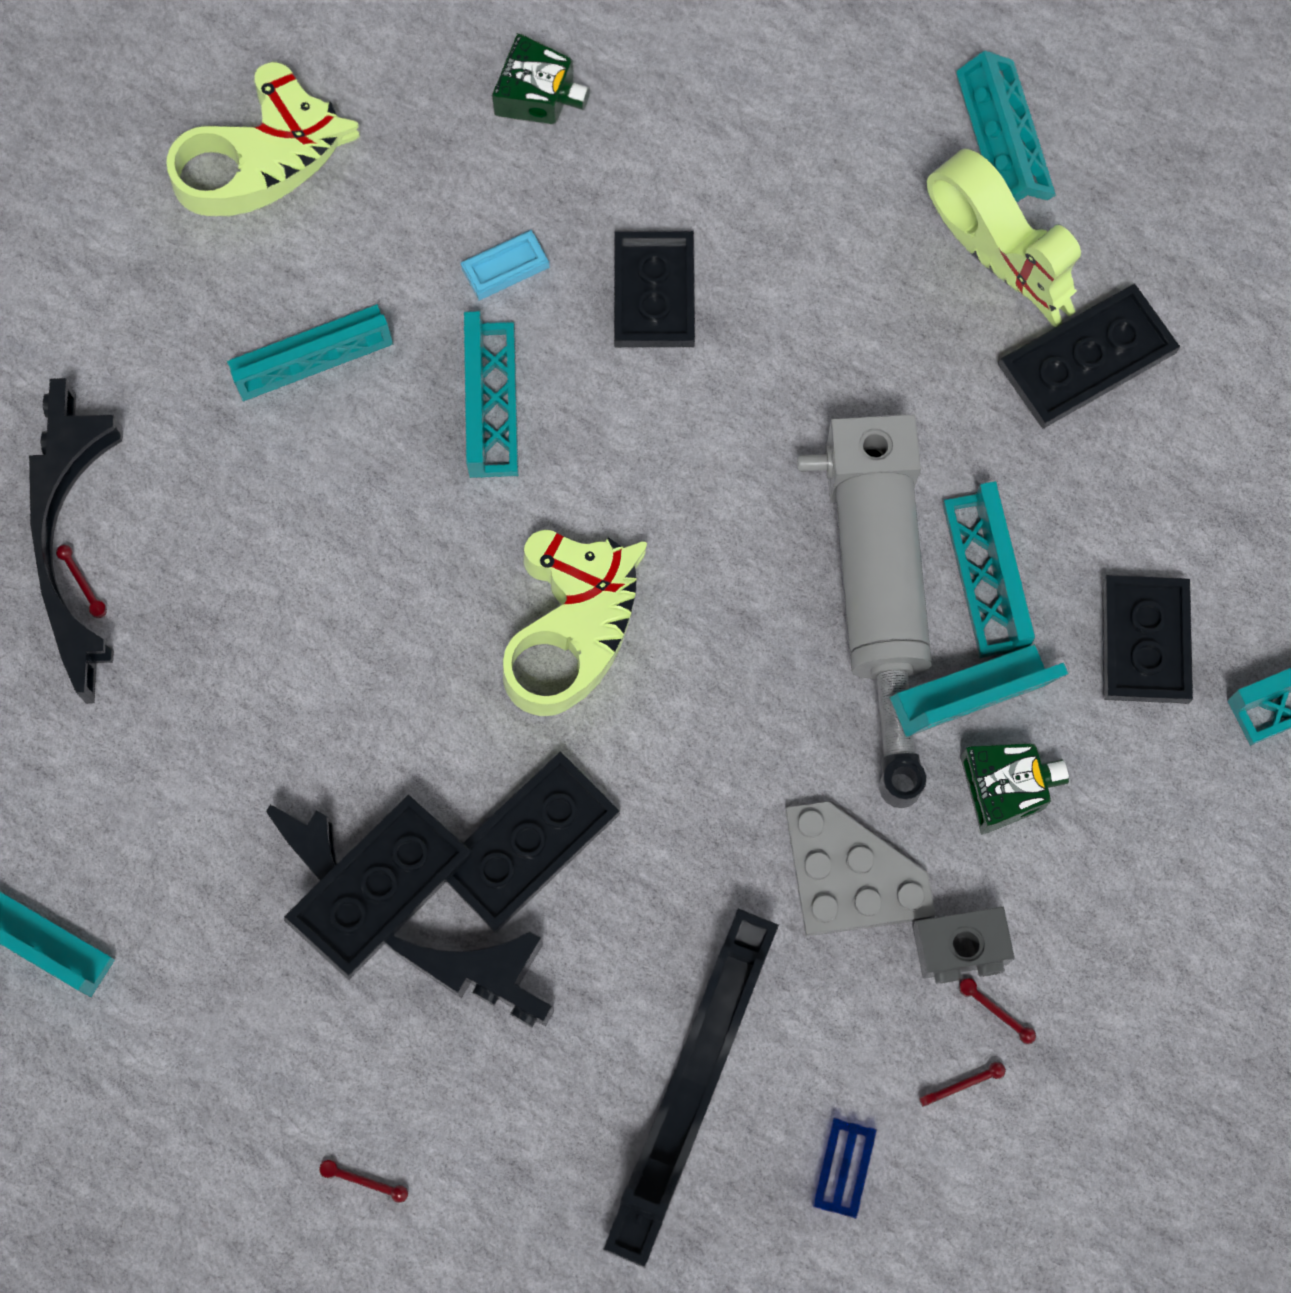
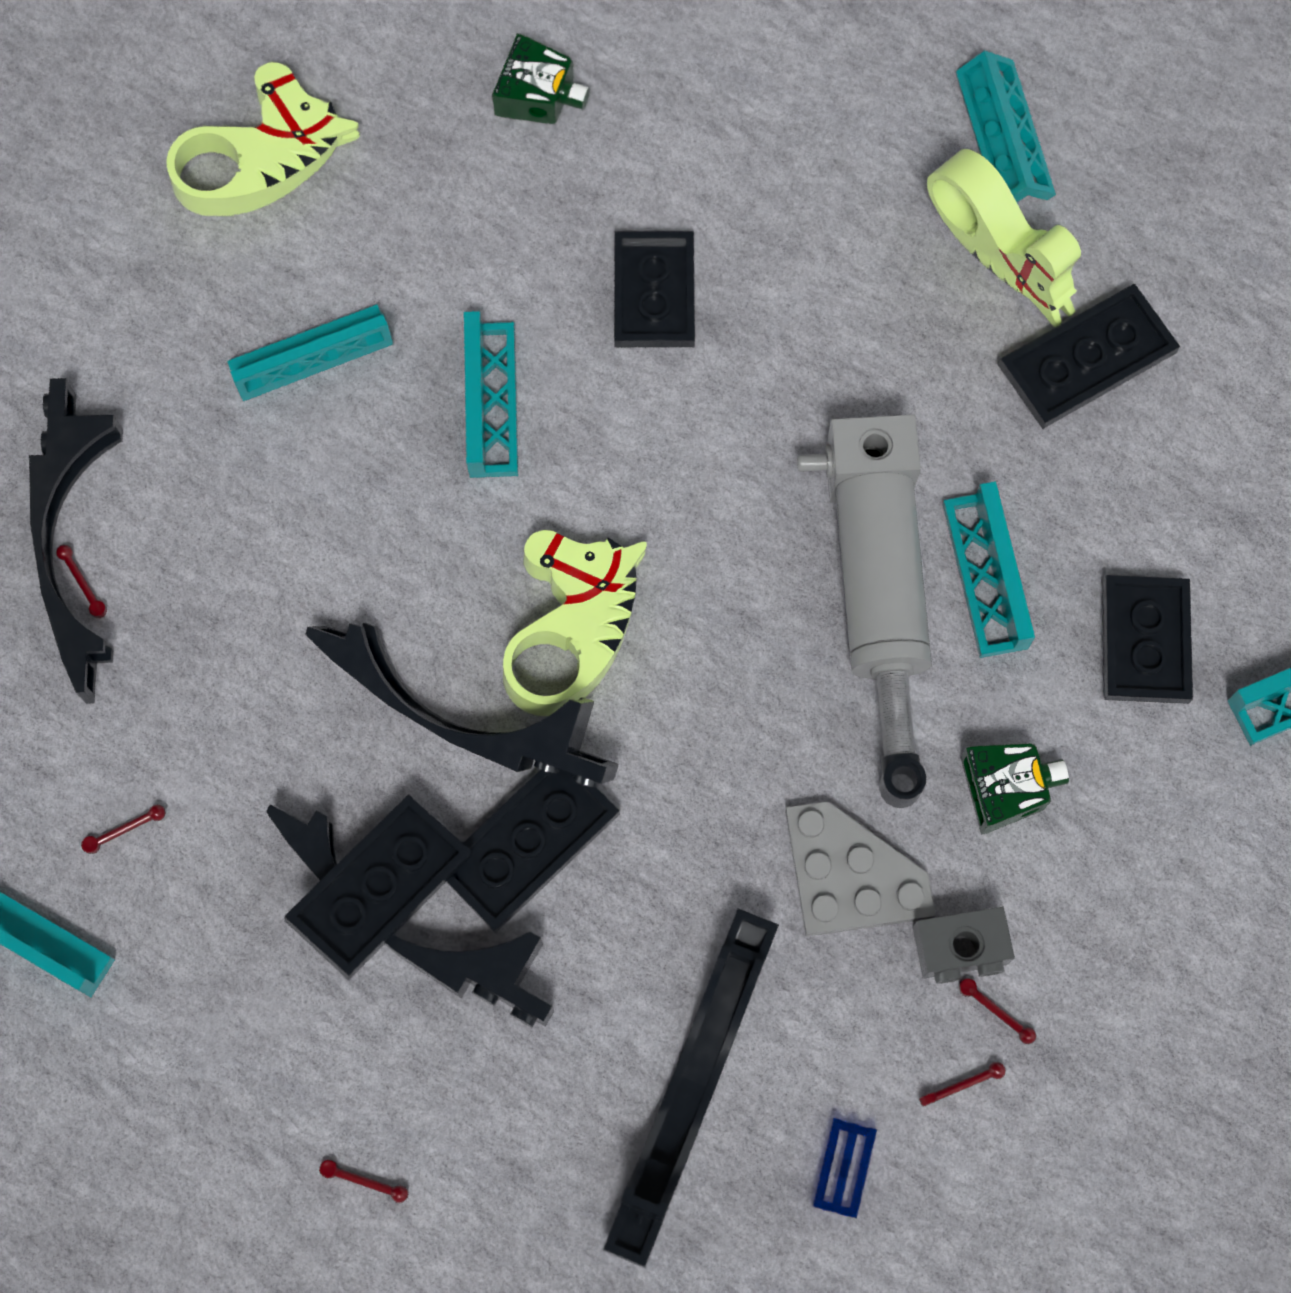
(92, 845): none -> dark red hinge
(505, 265): medium azure tile -> none
(550, 742): none -> black slope
(973, 689): teal fence -> none

